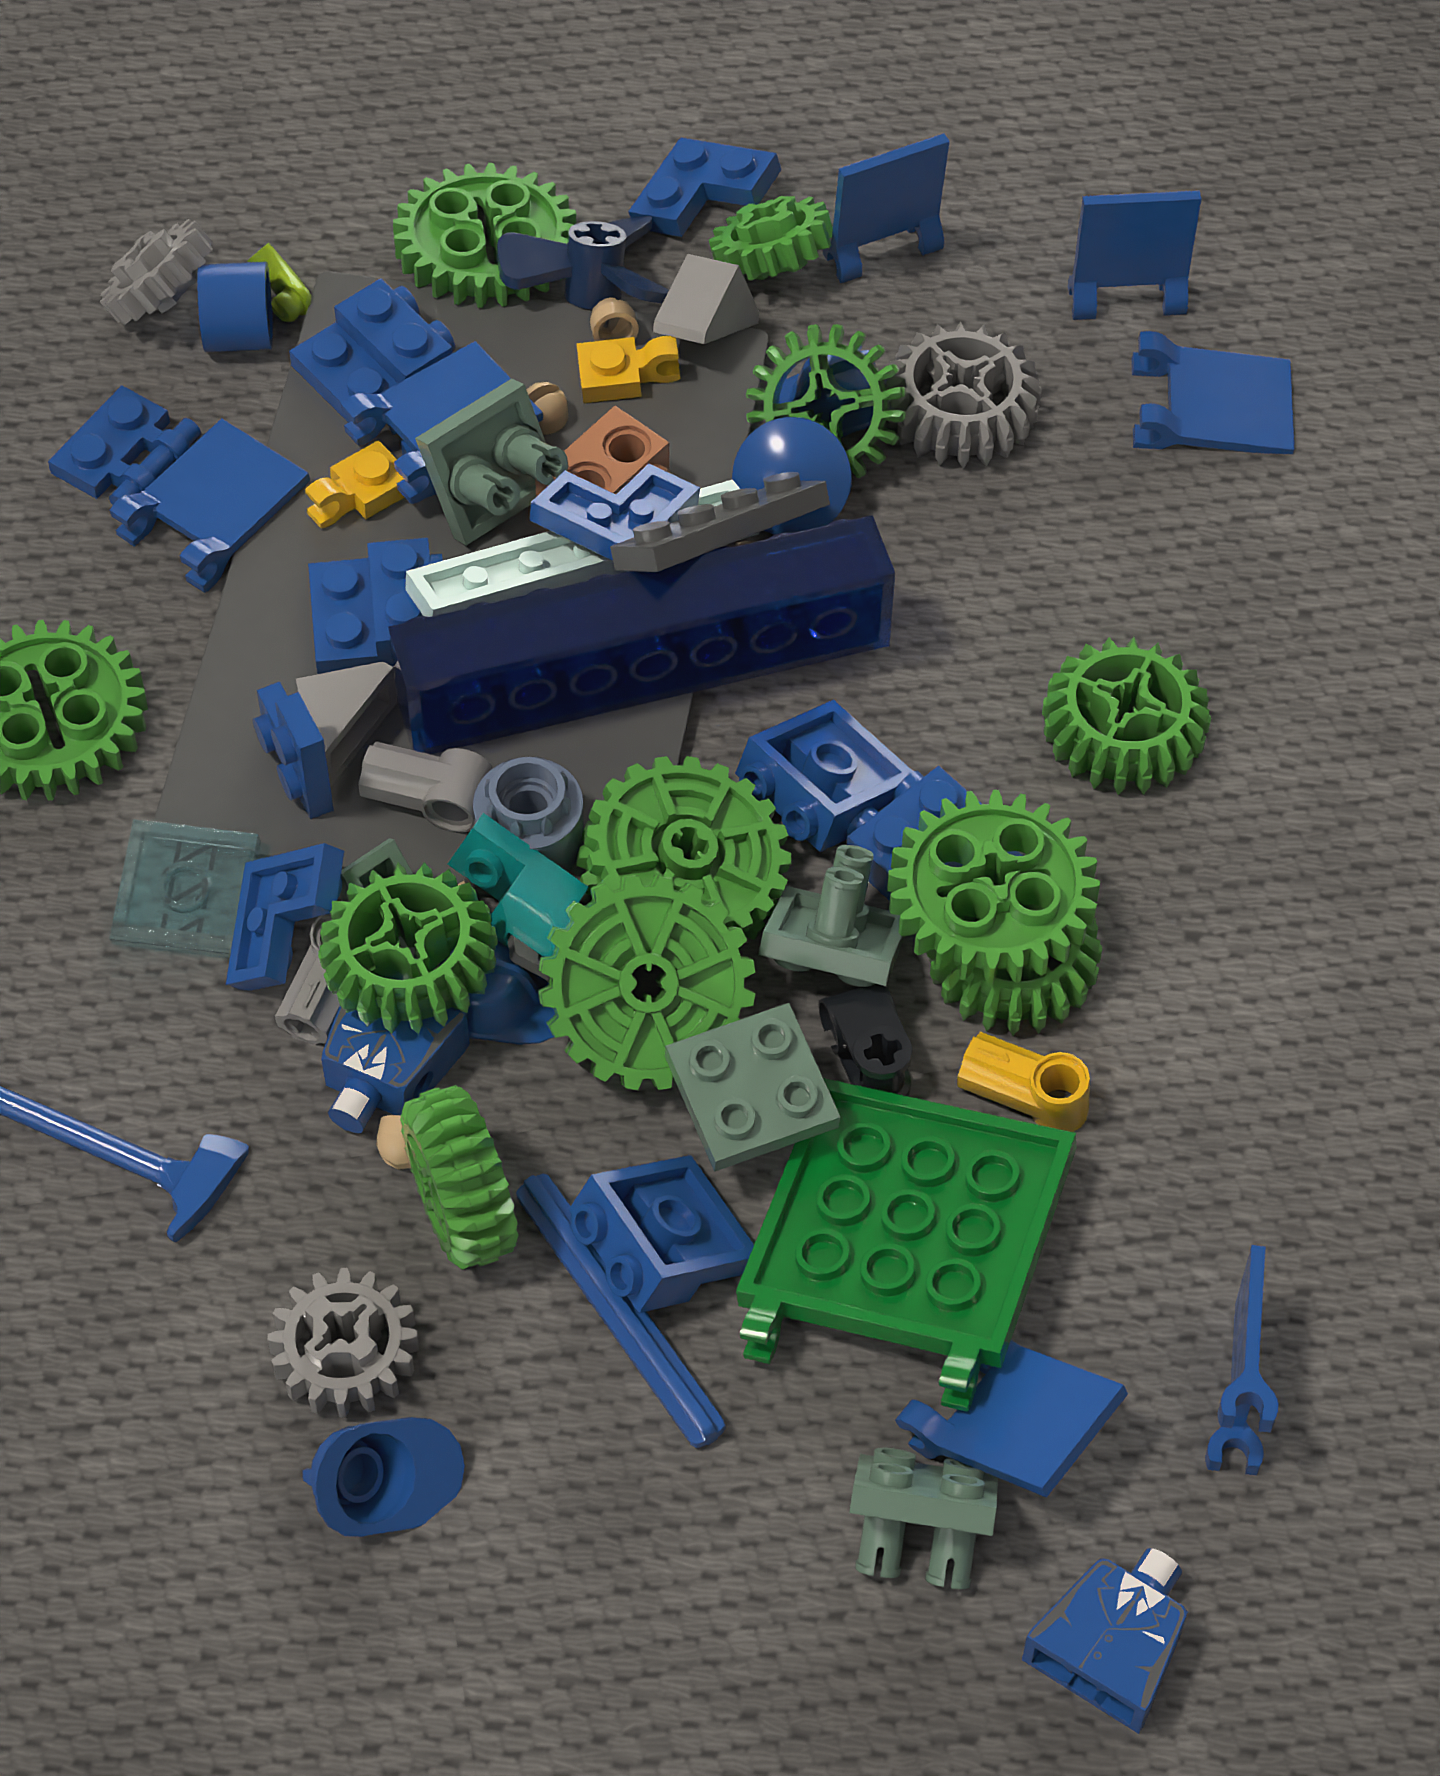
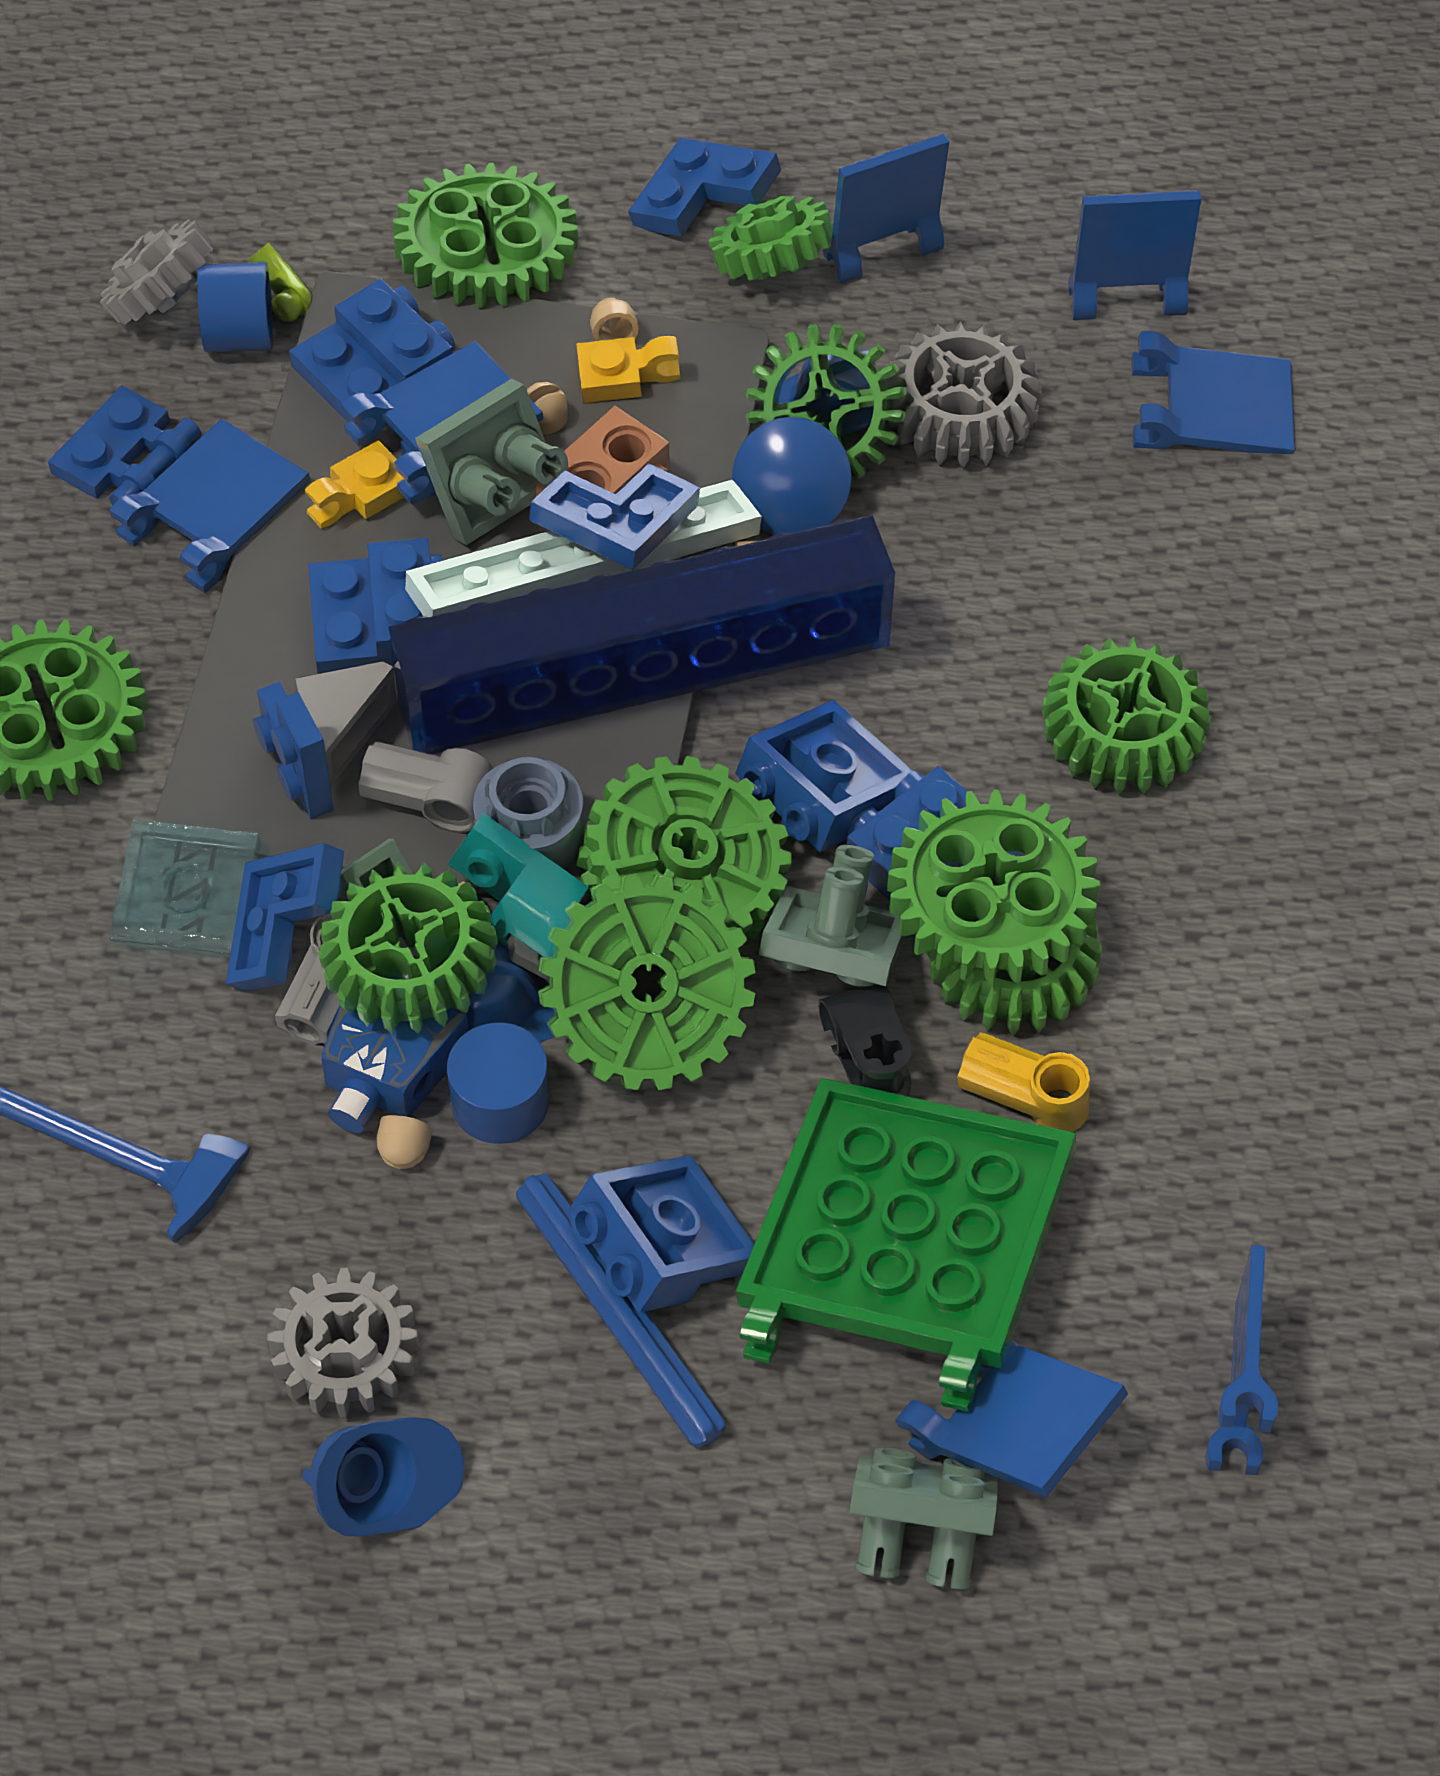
(459, 1176): bright green gear -> none
(498, 1083): none -> blue piece
(588, 263): dark blue piece -> none
(706, 302): light grey slope -> none
(710, 527): dark grey plate -> none
(752, 1087): sand green plate -> none
(1113, 1636): blue torso -> none

